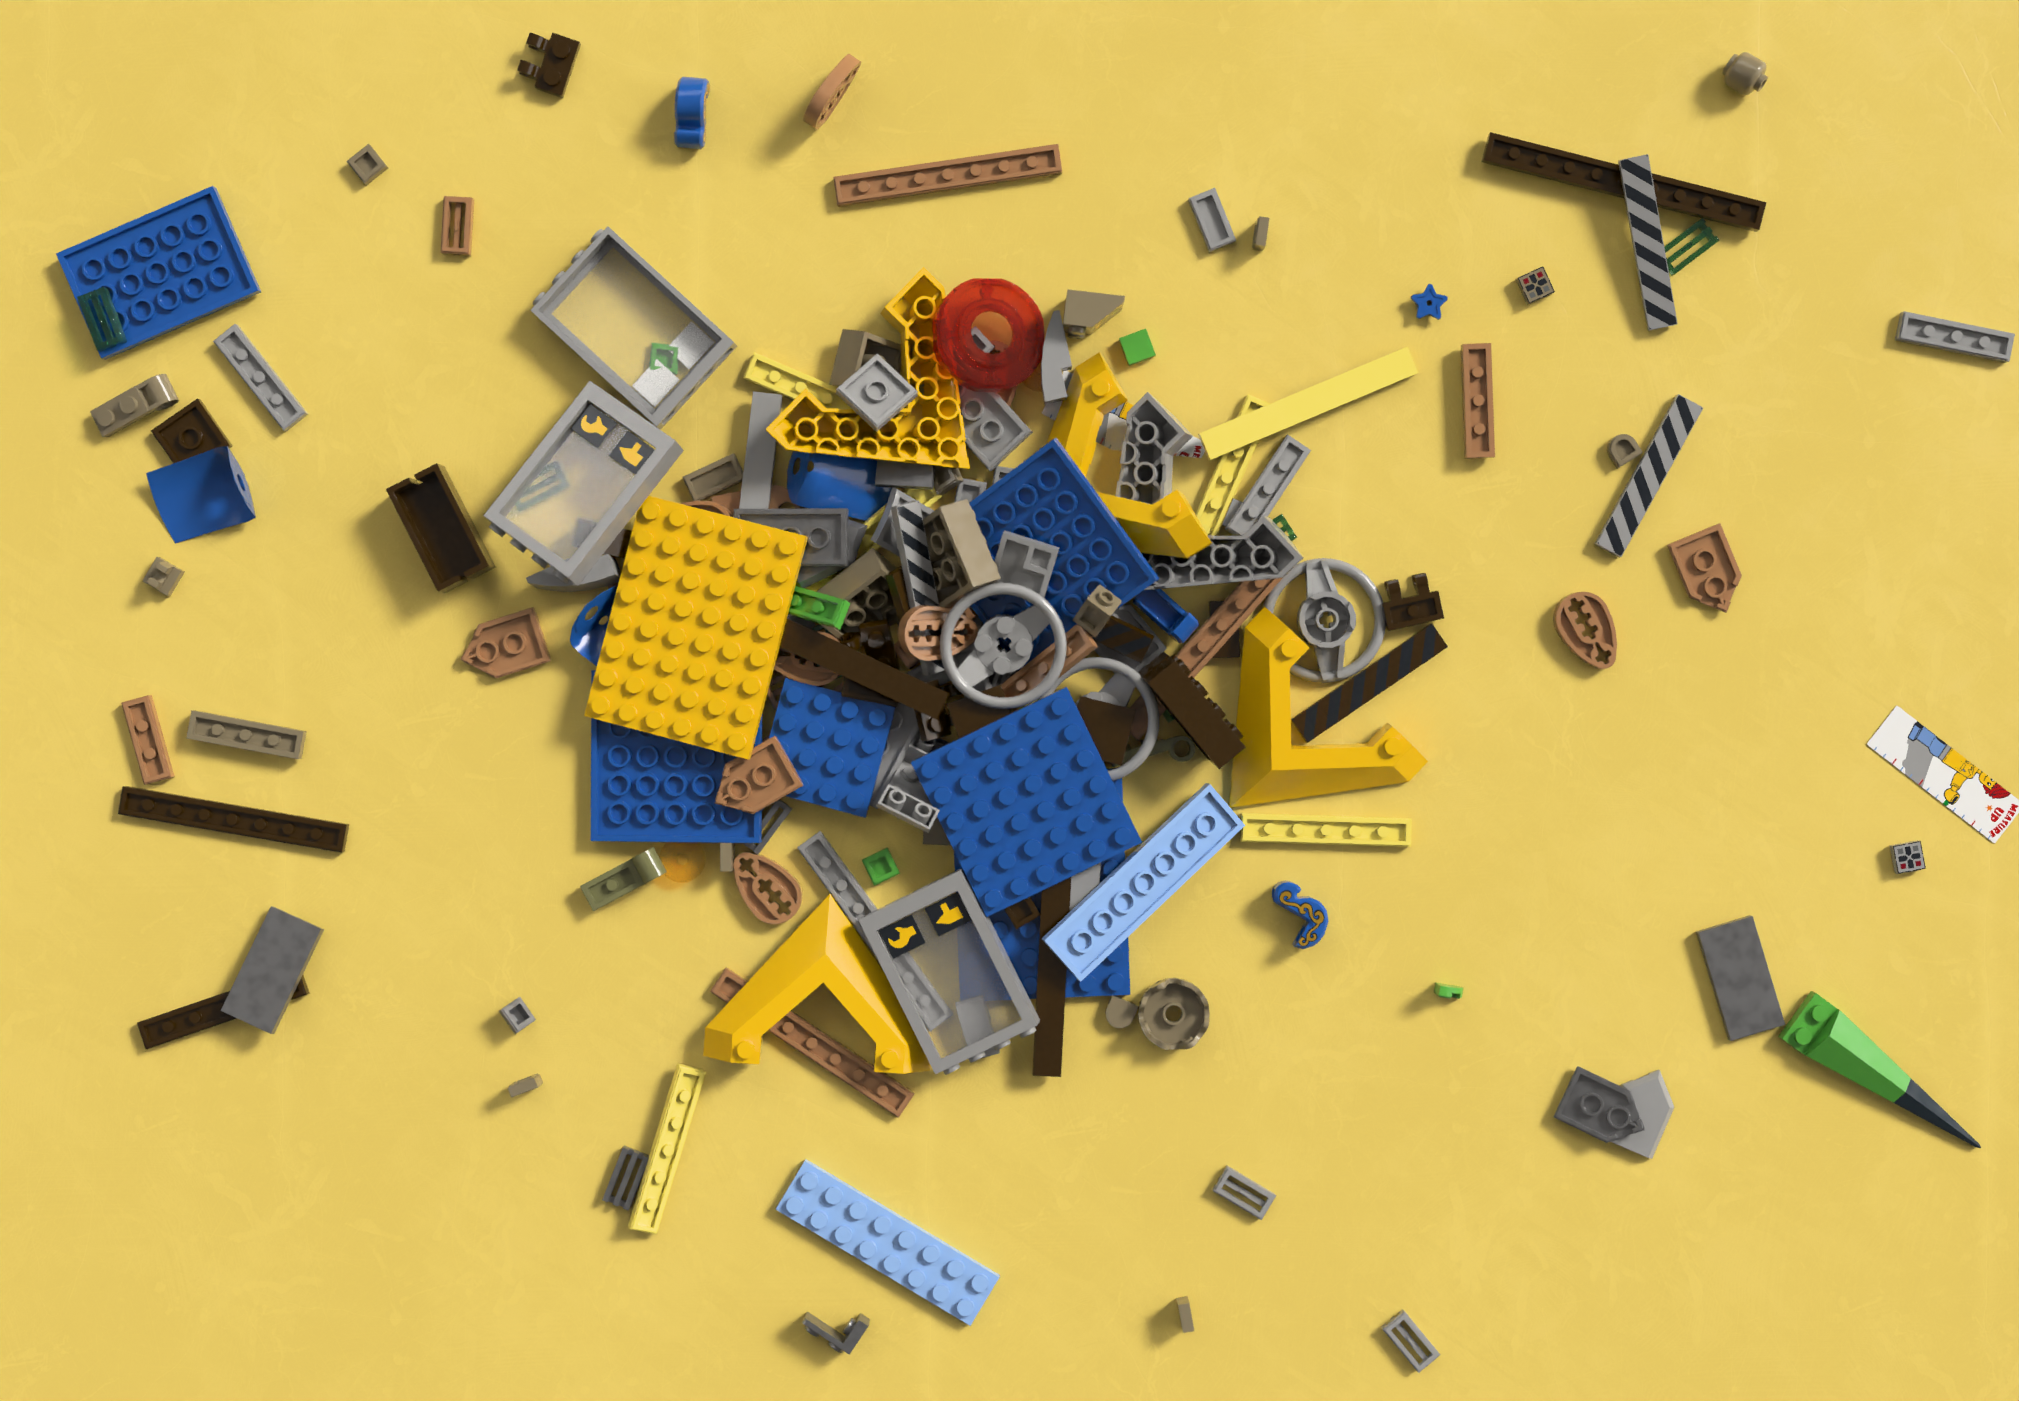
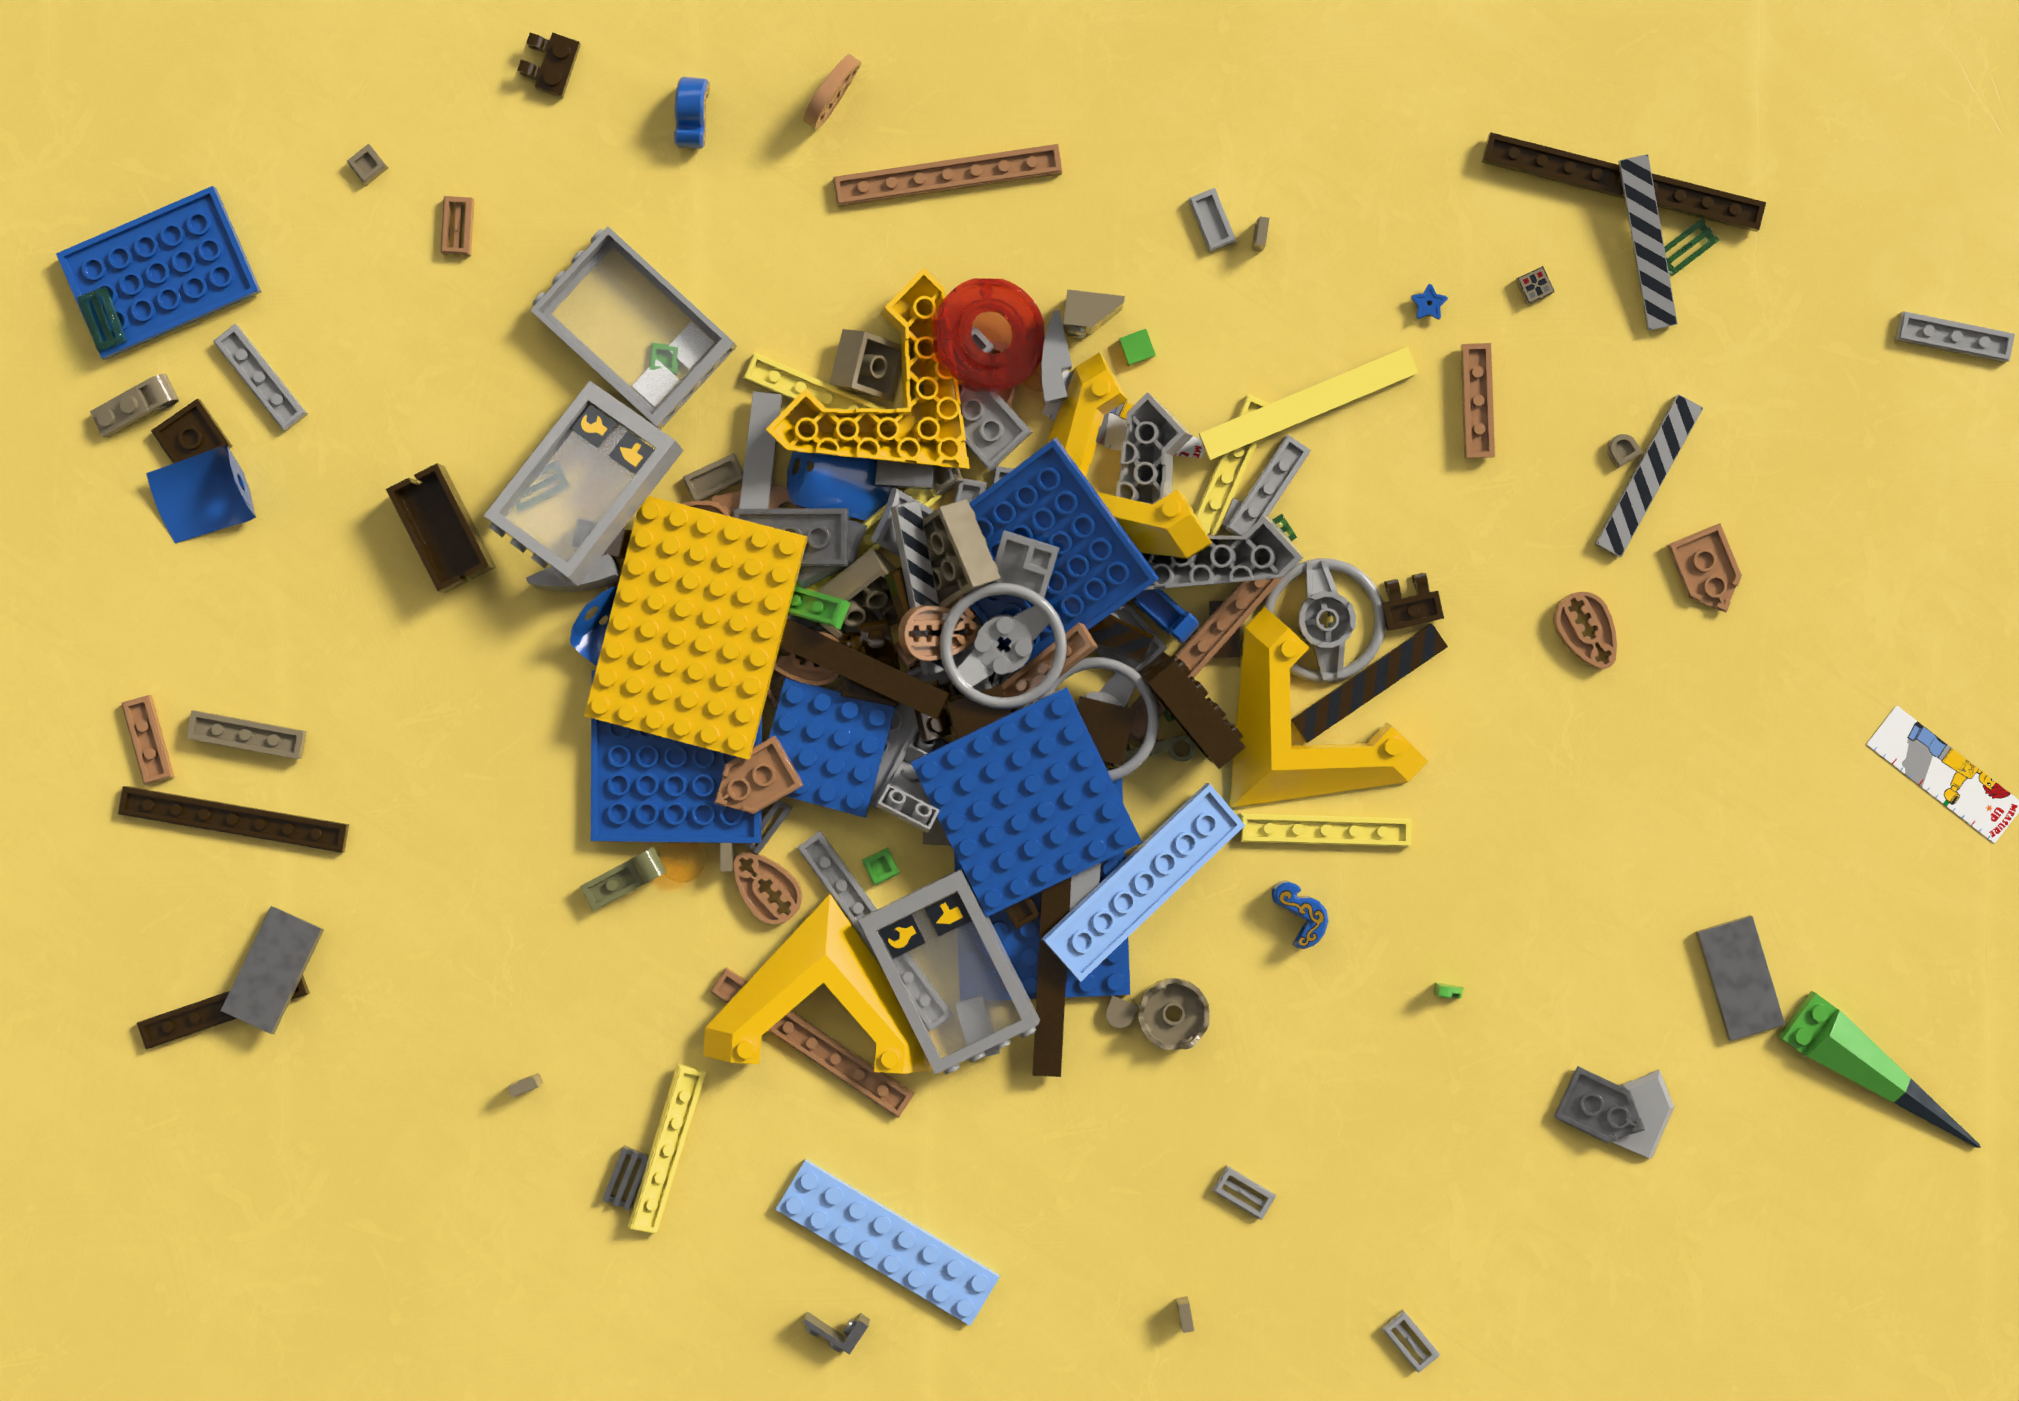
(163, 576): dark tan tile -> none
(508, 644): medium nougat tile -> none
(517, 1015): flat silver slope -> none
(876, 392): light grey tile -> none
(1097, 610): dark tan bracket -> none
(1745, 73): dark tan head -> none
(1907, 857): tile -> none

